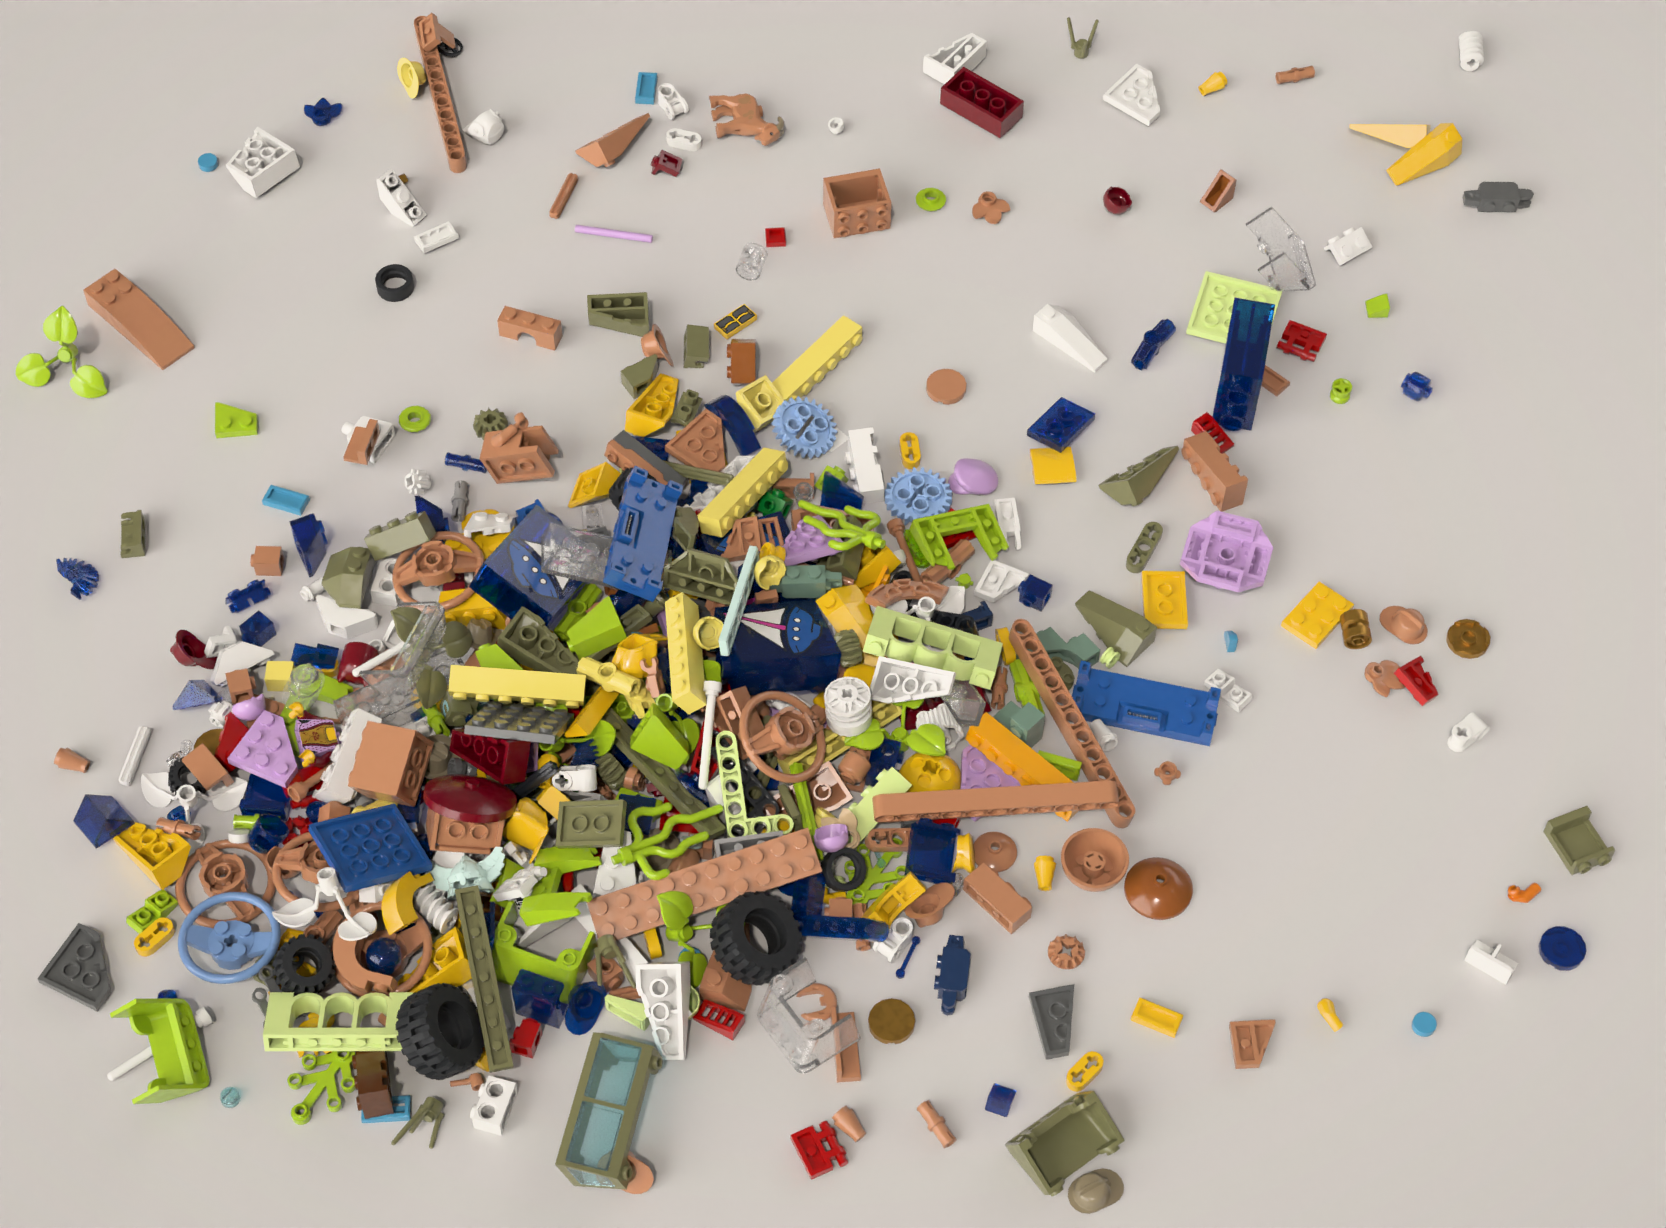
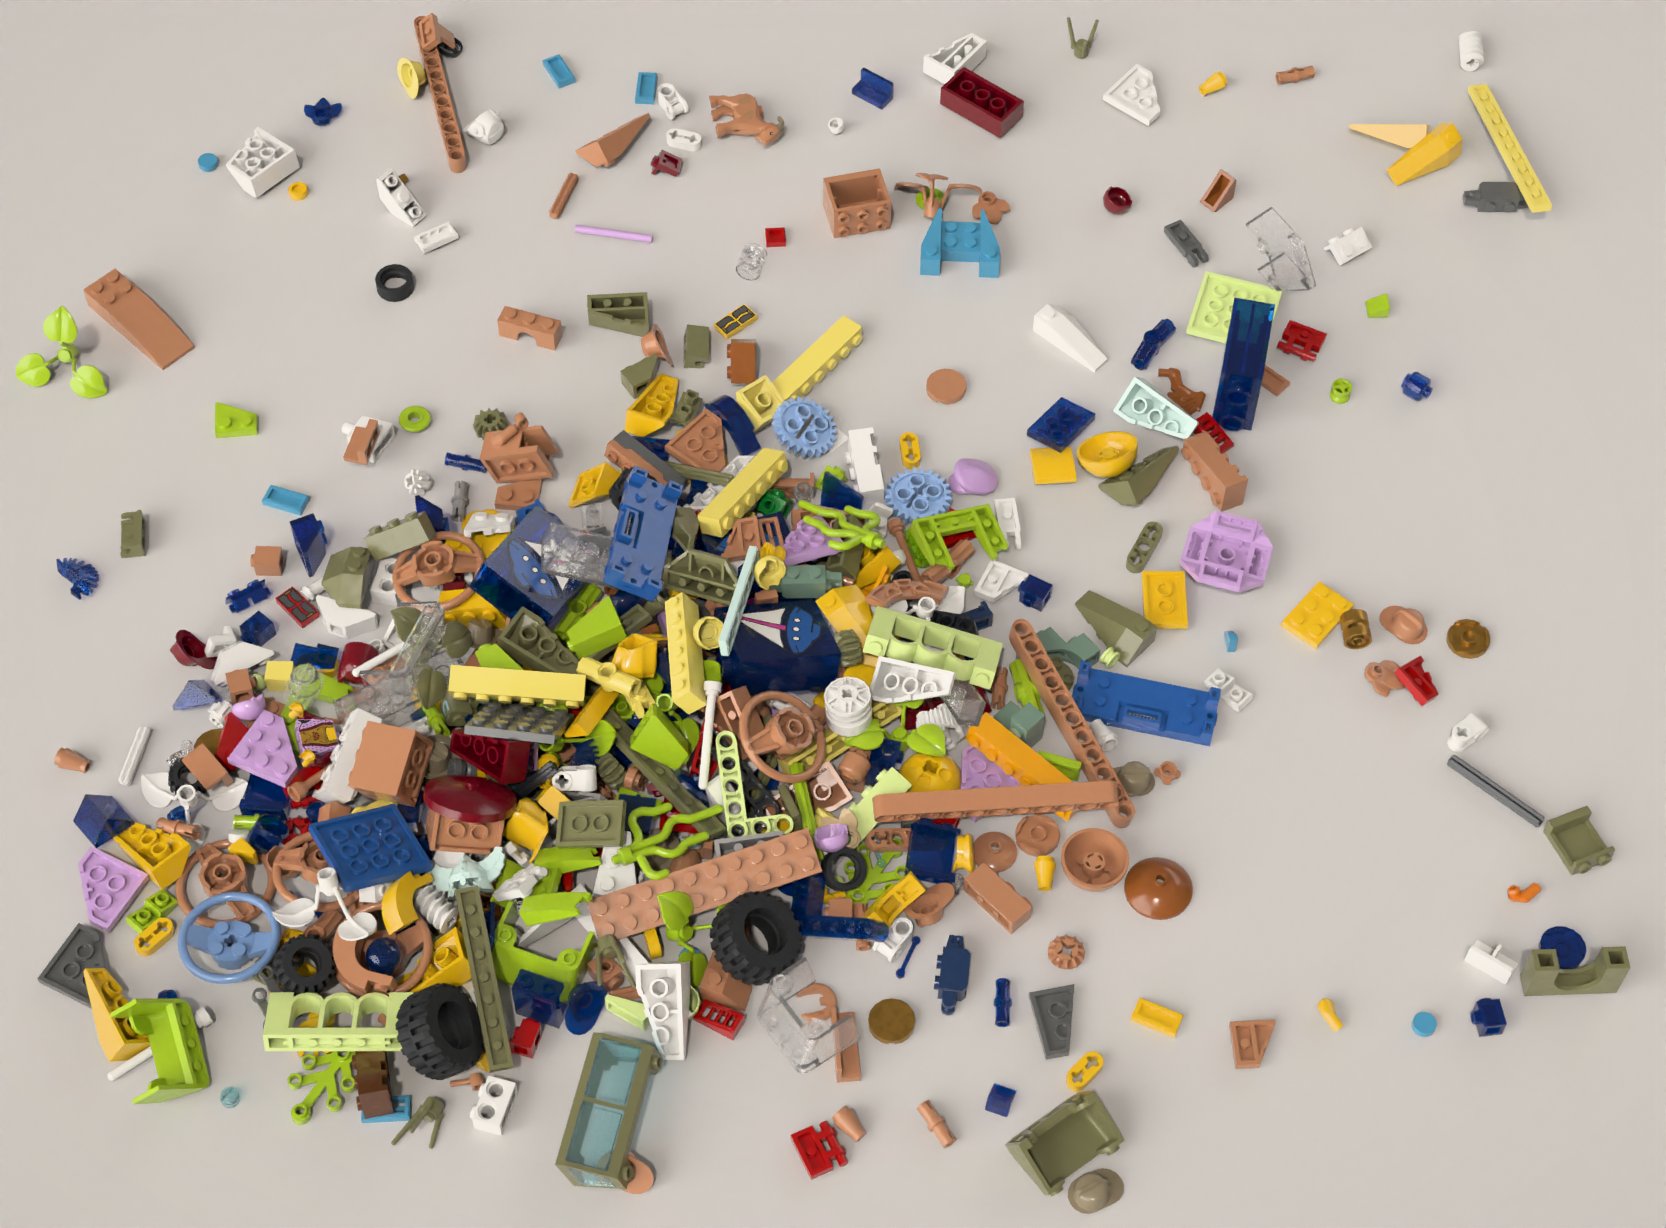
(108, 887): none -> lavender plate
(114, 1034): none -> yellow wedge
(244, 851): none -> yellow slope
(259, 681): none -> yellowish green hinge
(297, 607): none -> tile
(298, 191): none -> yellow tile
(518, 494): none -> nougat wing
(558, 71): none -> dark azure tile
(654, 680): plate -> none
(874, 89): none -> clear blue panel
(884, 513): none -> white bracket
(932, 204): none -> nougat plant
(960, 244): none -> dark azure wedge
(1002, 1002): none -> clear blue pin
(1007, 652): yellow beam -> none
(1037, 835): none -> nougat tile
(1108, 453): none -> yellow piece
(1135, 778): none -> dark tan piece
(1153, 409): none -> light aqua wedge
(1183, 396): none -> dark orange animal
(1186, 242): none -> dark grey hinge
(1488, 1017): none -> clear blue brick
(1496, 791): none -> axle
(1509, 148): none -> light yellow plate
(1604, 975): none -> olive arch

